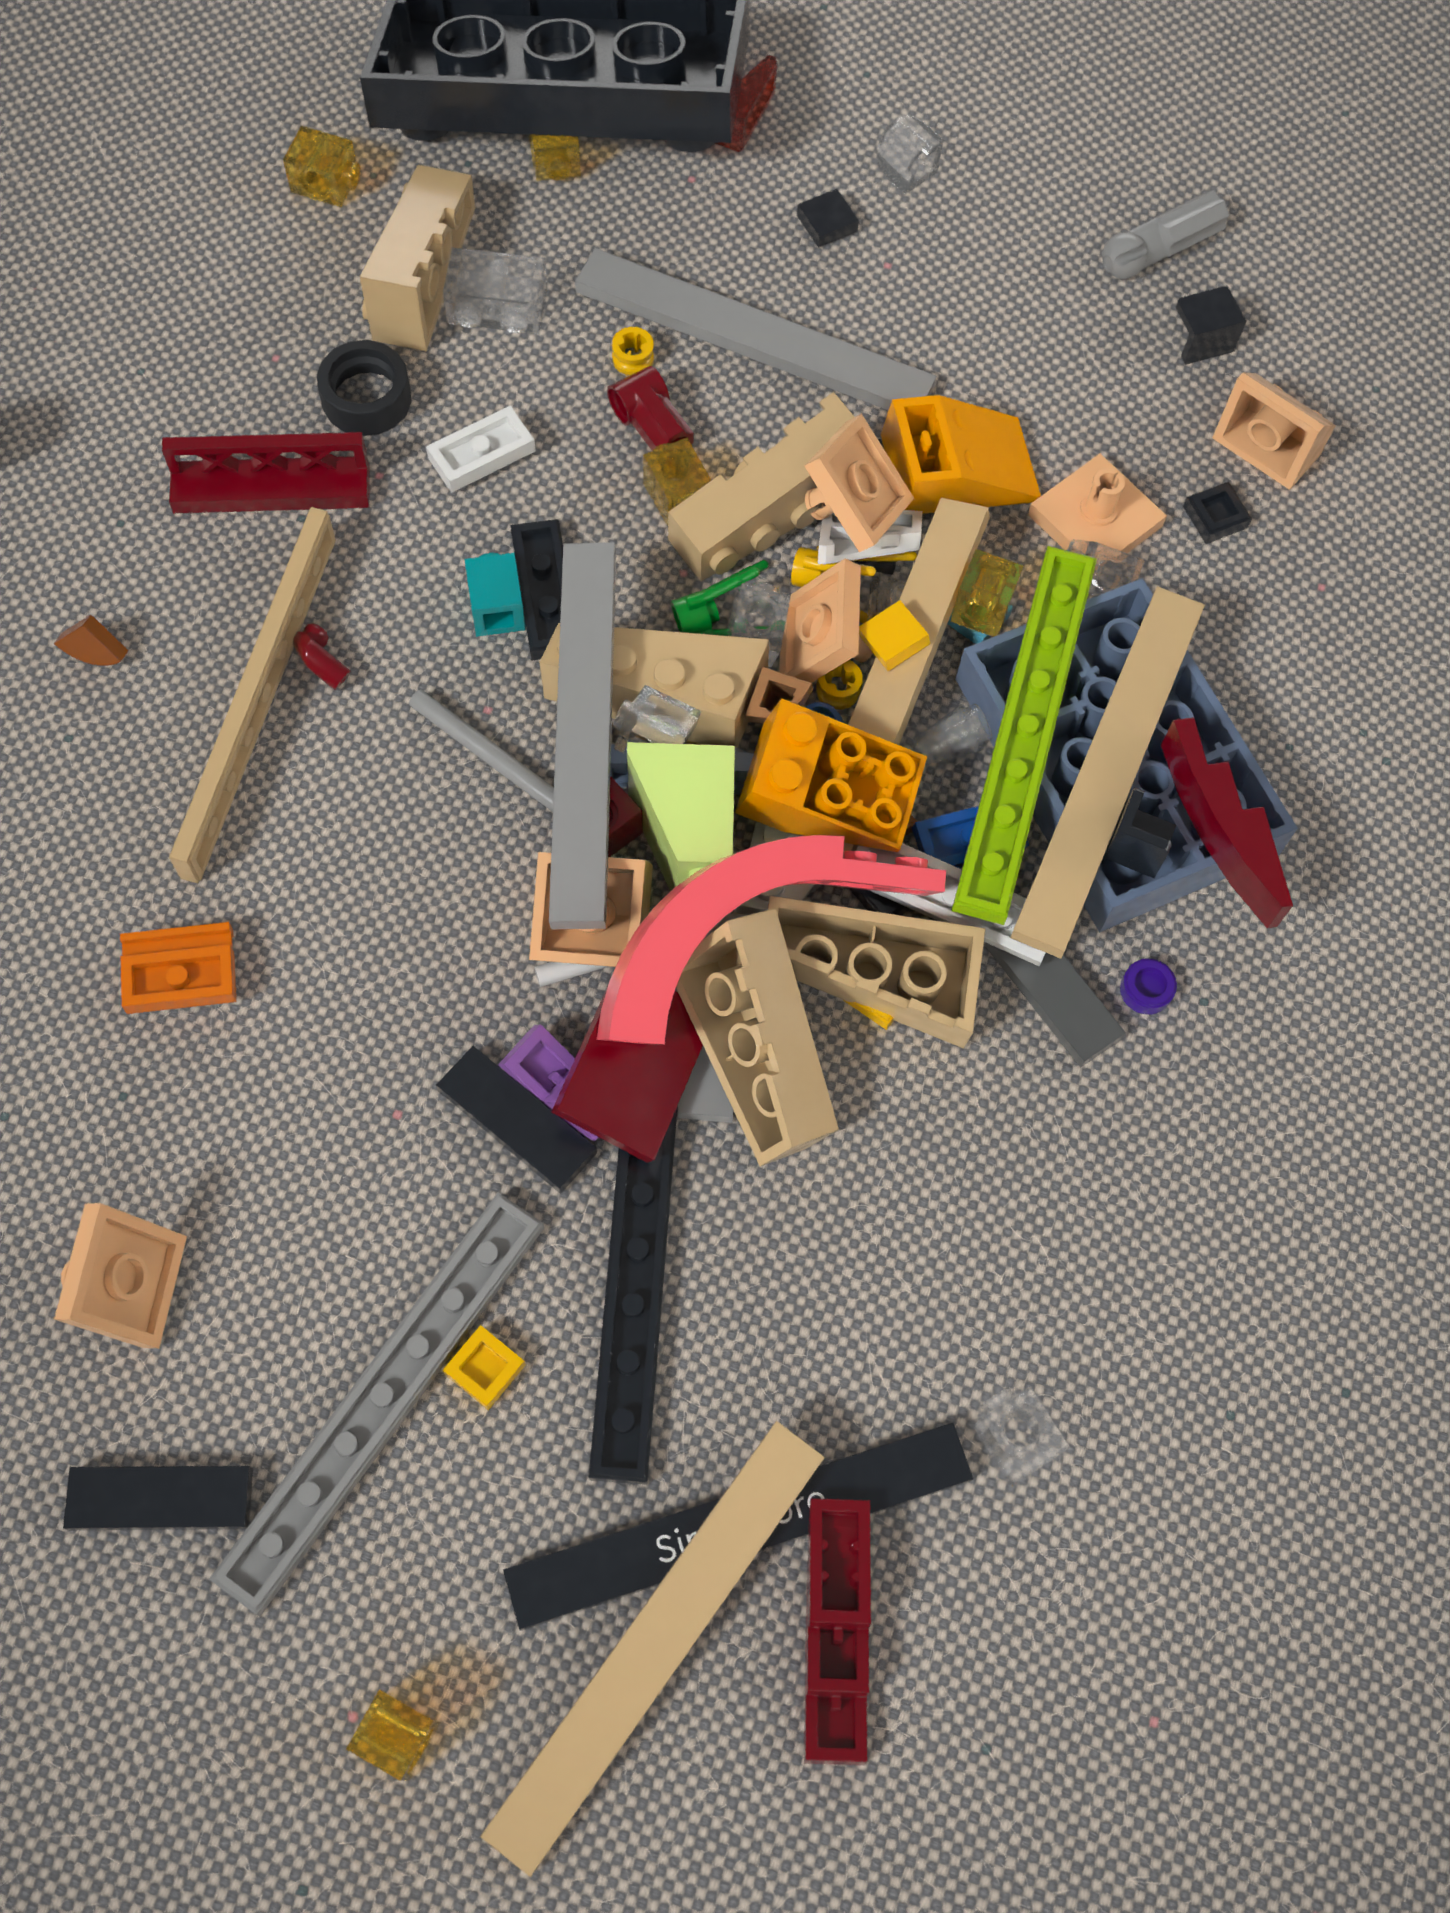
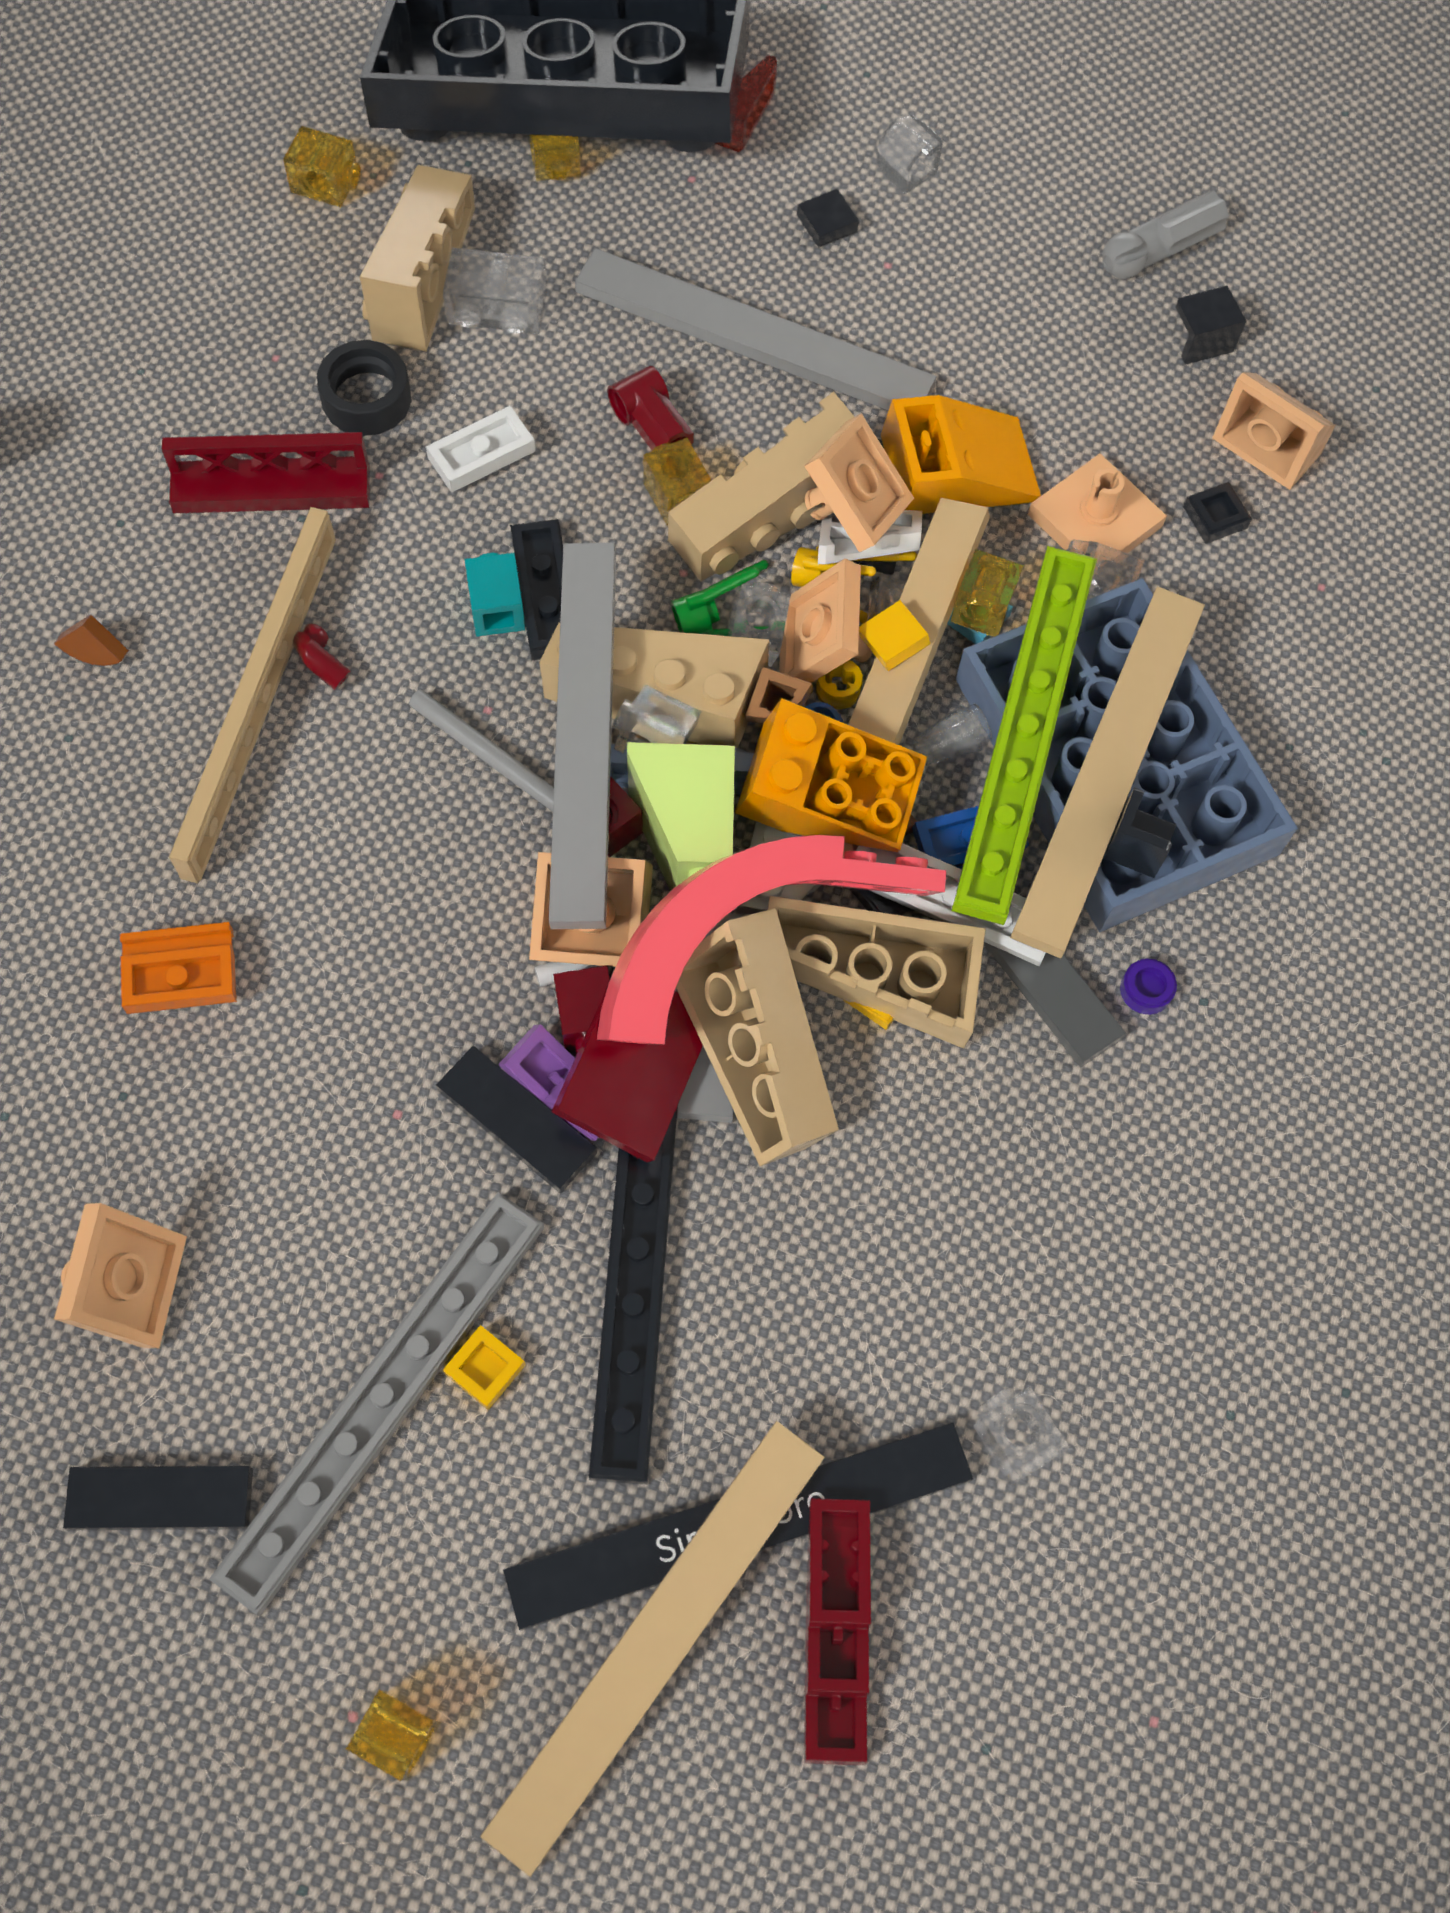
(578, 1000): none -> dark red brick
(632, 338): yellow bush -> none
(1233, 836): dark red slope -> none

